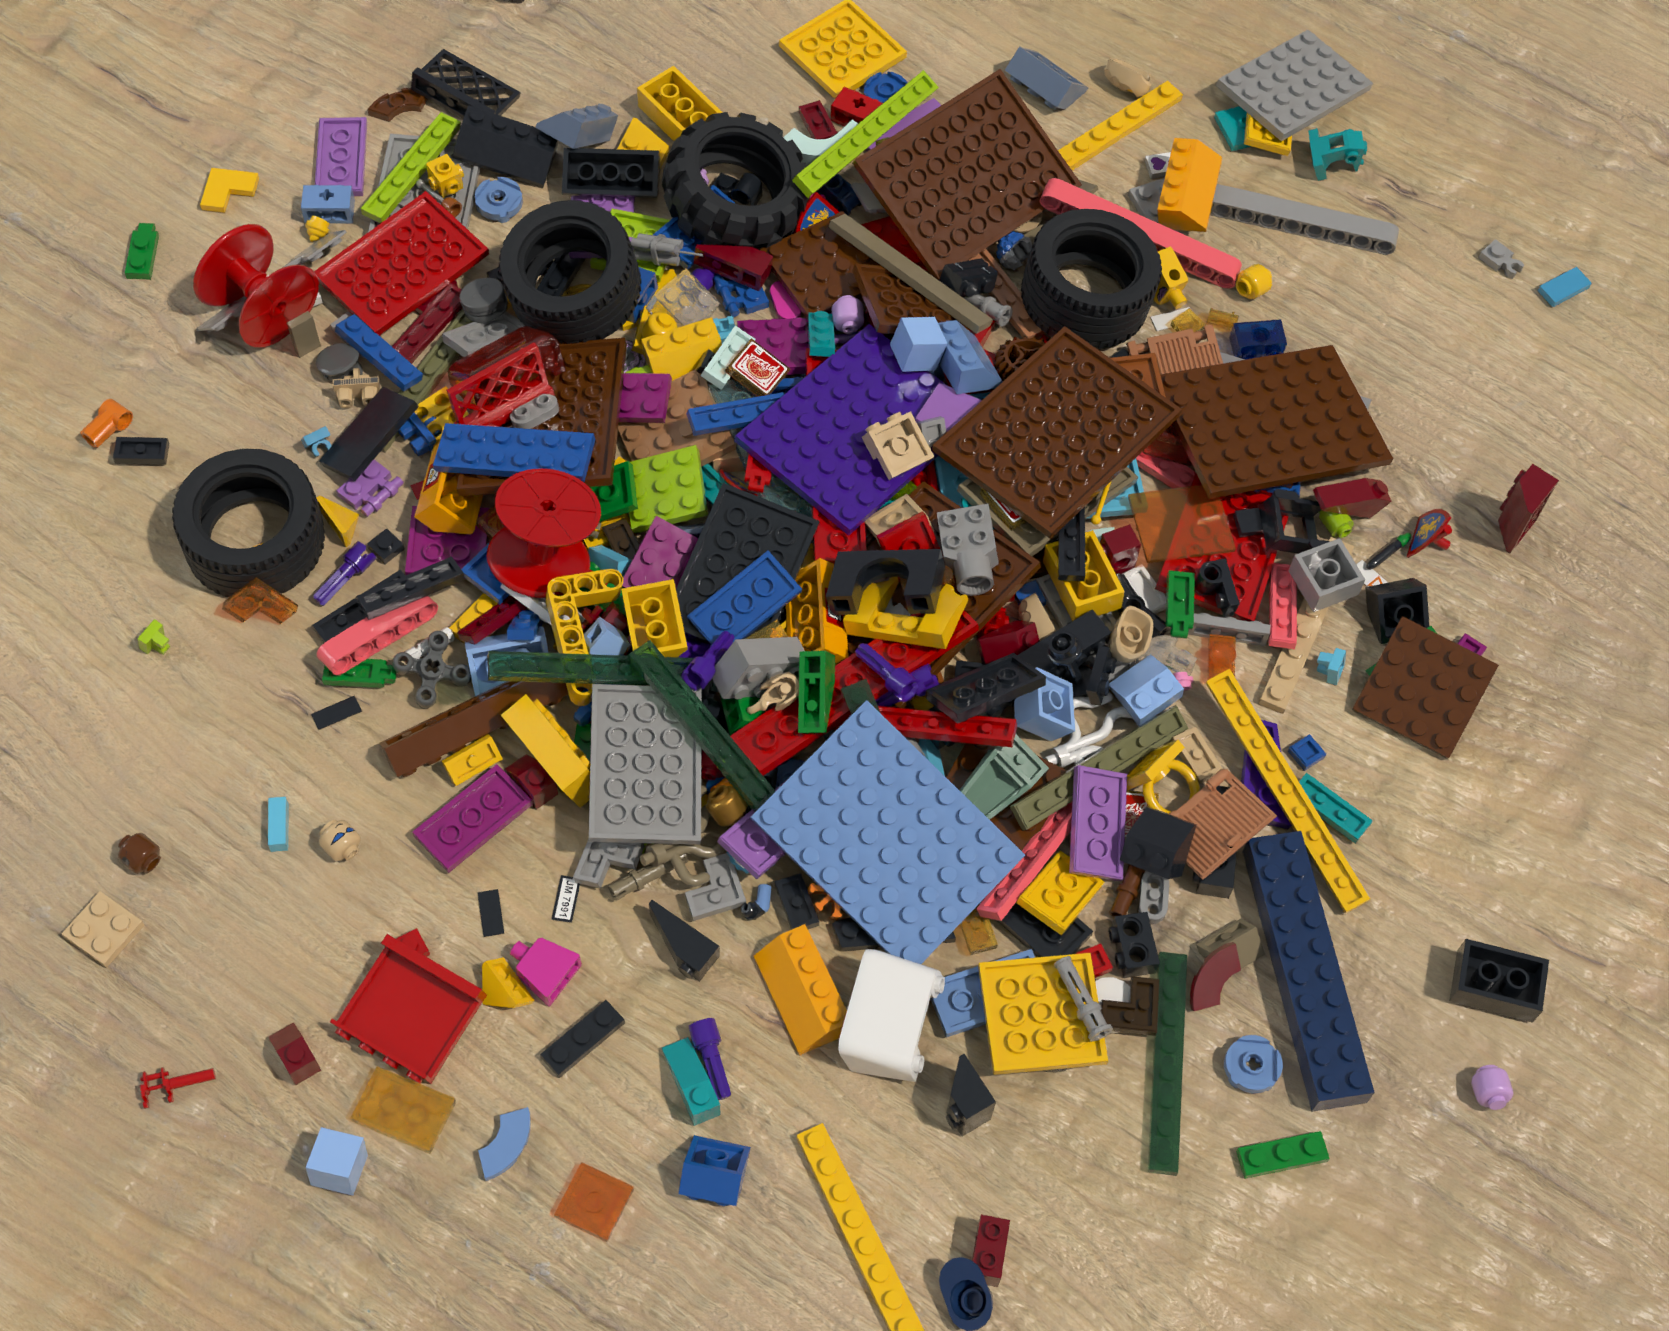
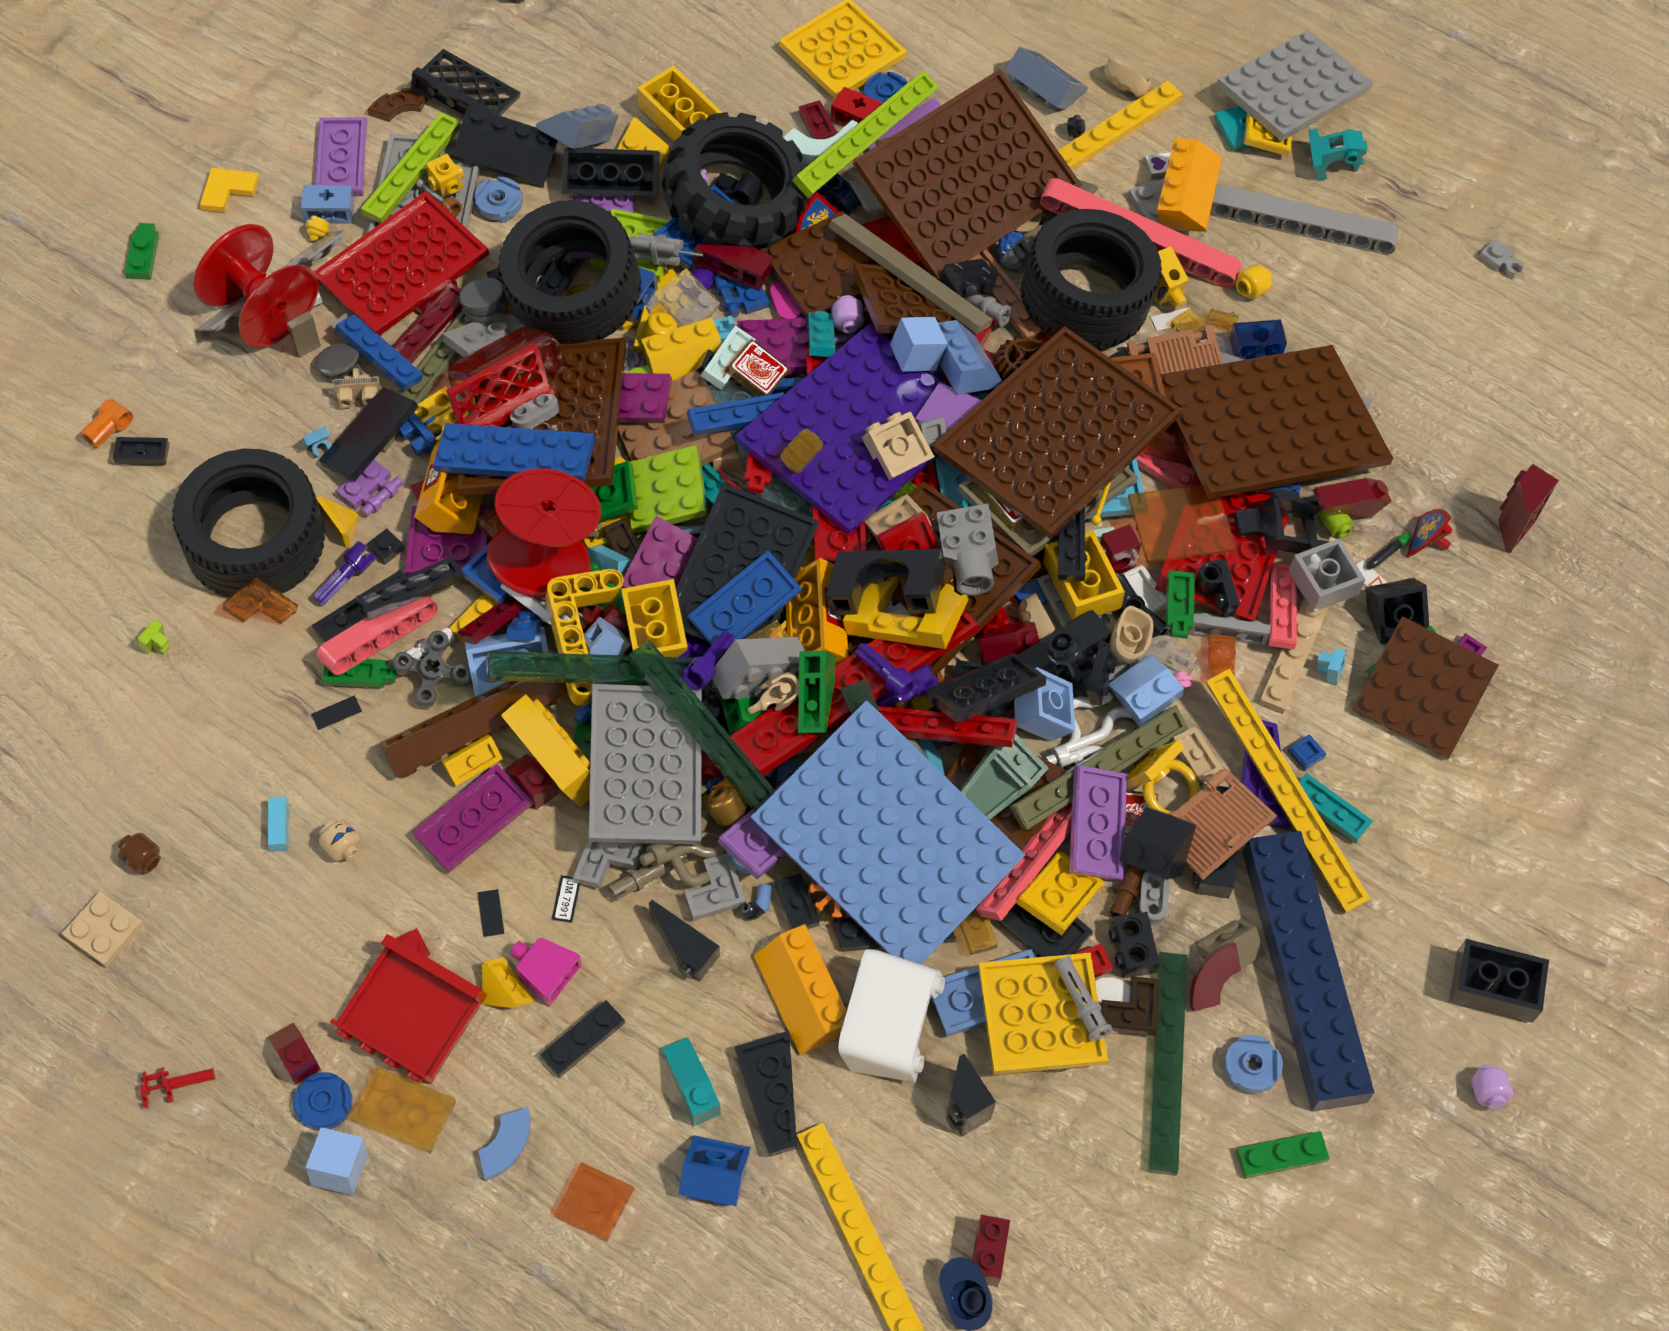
(323, 1101): none -> blue tile
(706, 1038): dark purple piece -> none
(769, 1082): none -> black wing
(801, 450): none -> clear yellow gear
(1075, 126): none -> black plate
(1564, 287): dark azure tile -> none

